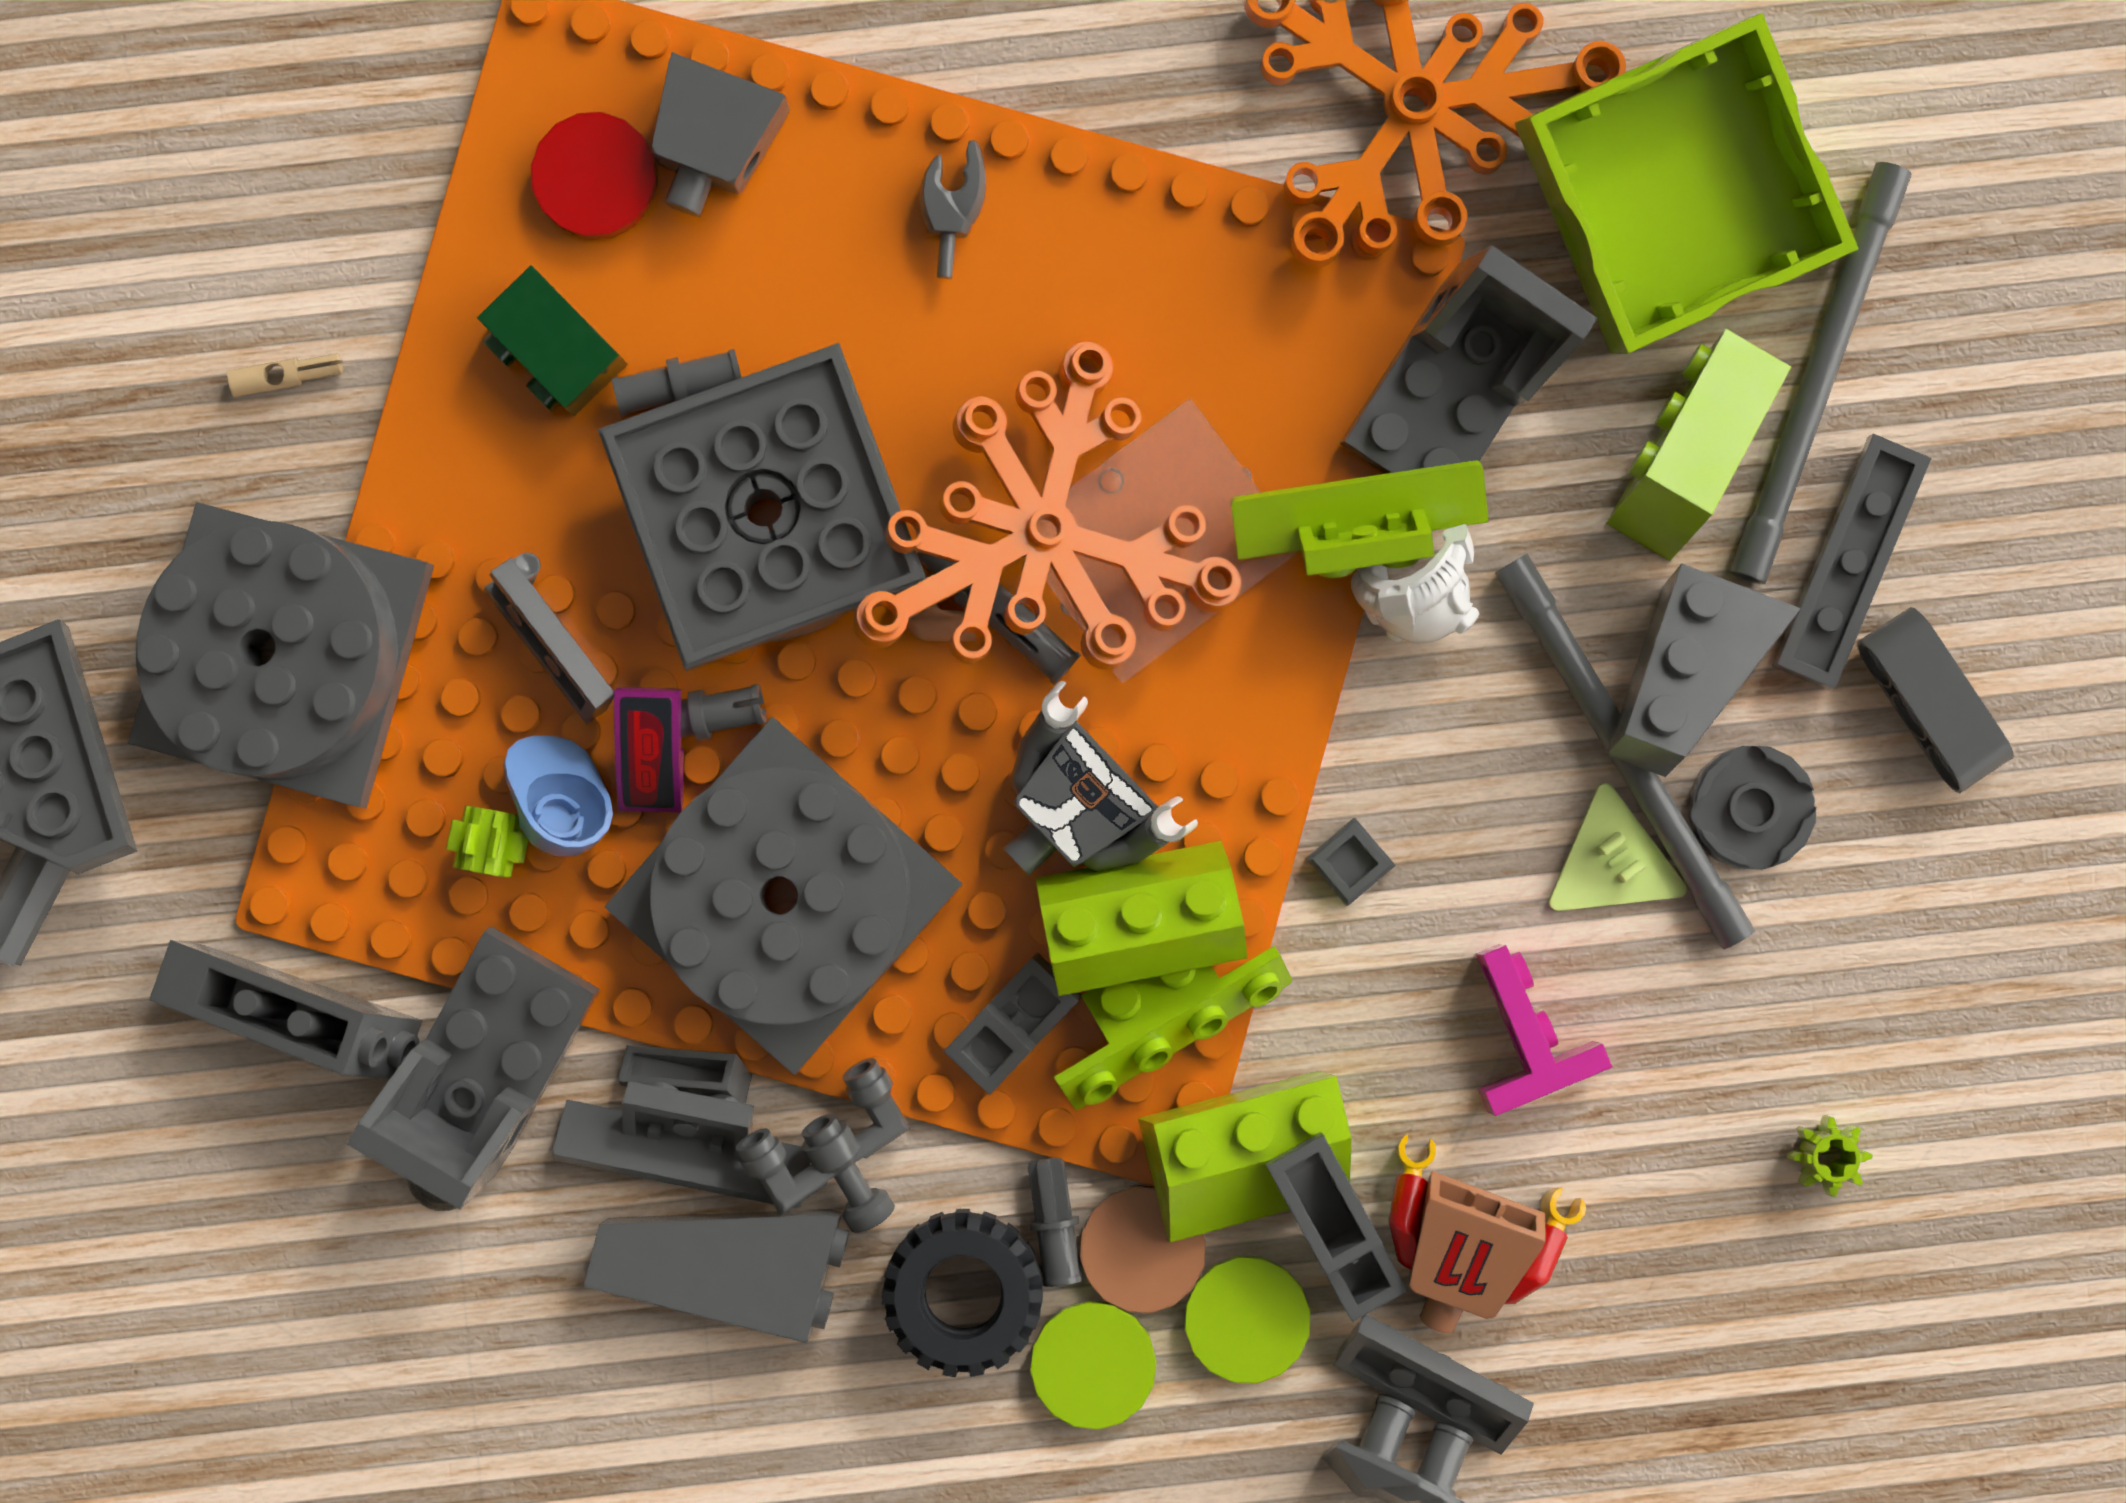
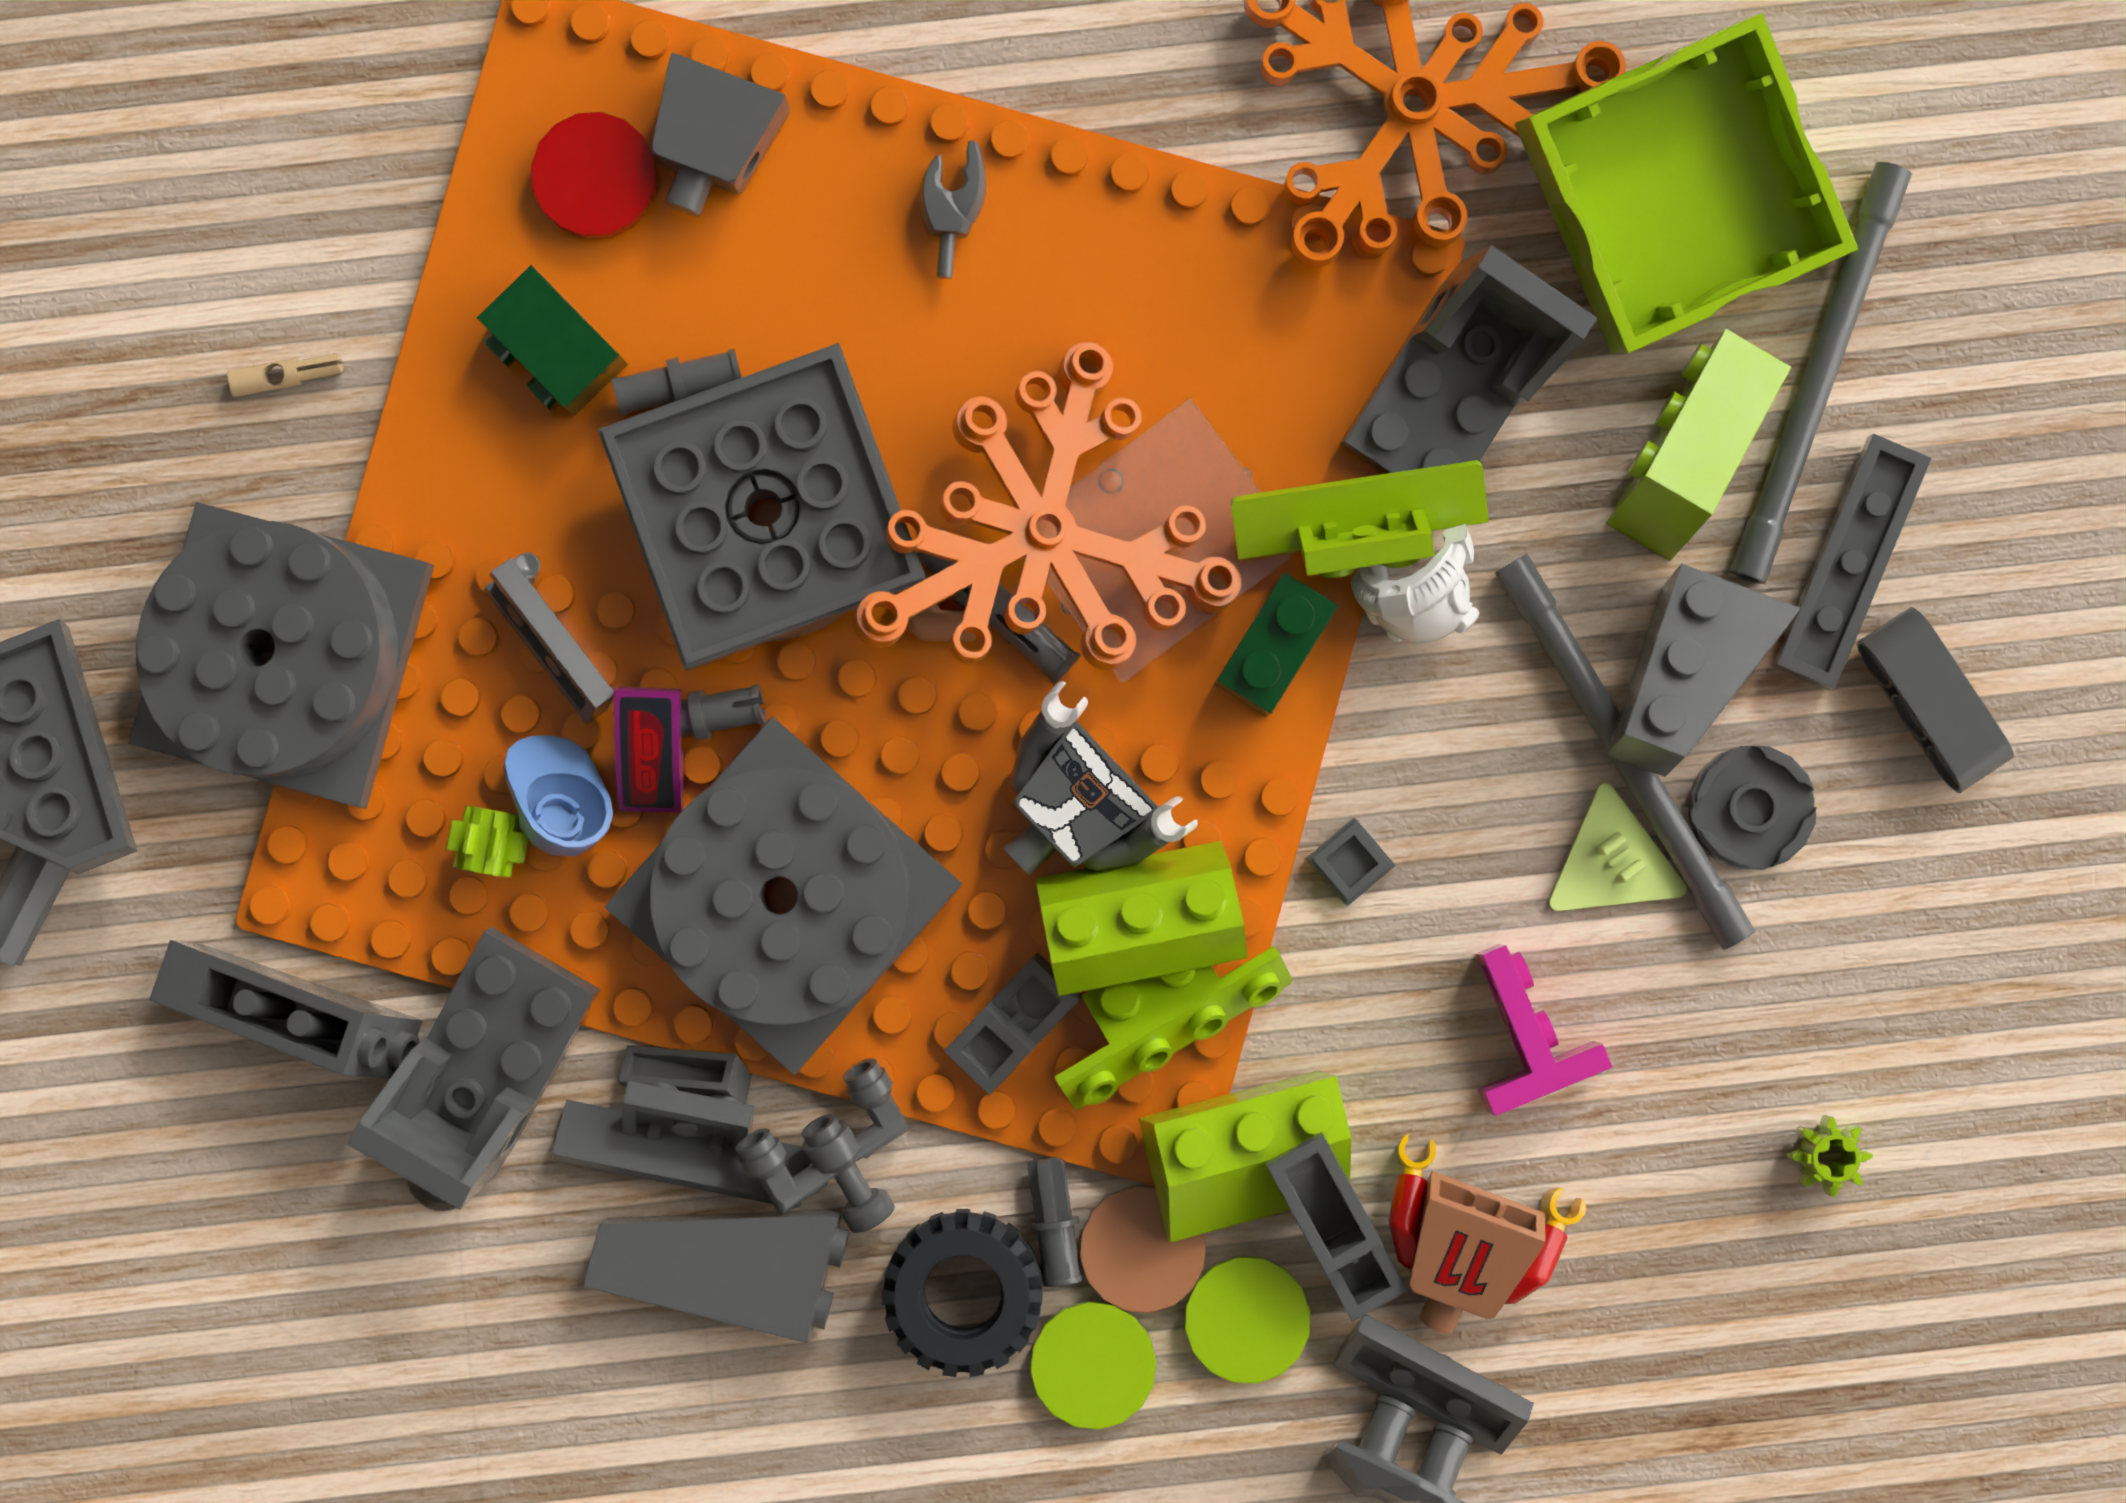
(1276, 644): none -> dark green brick

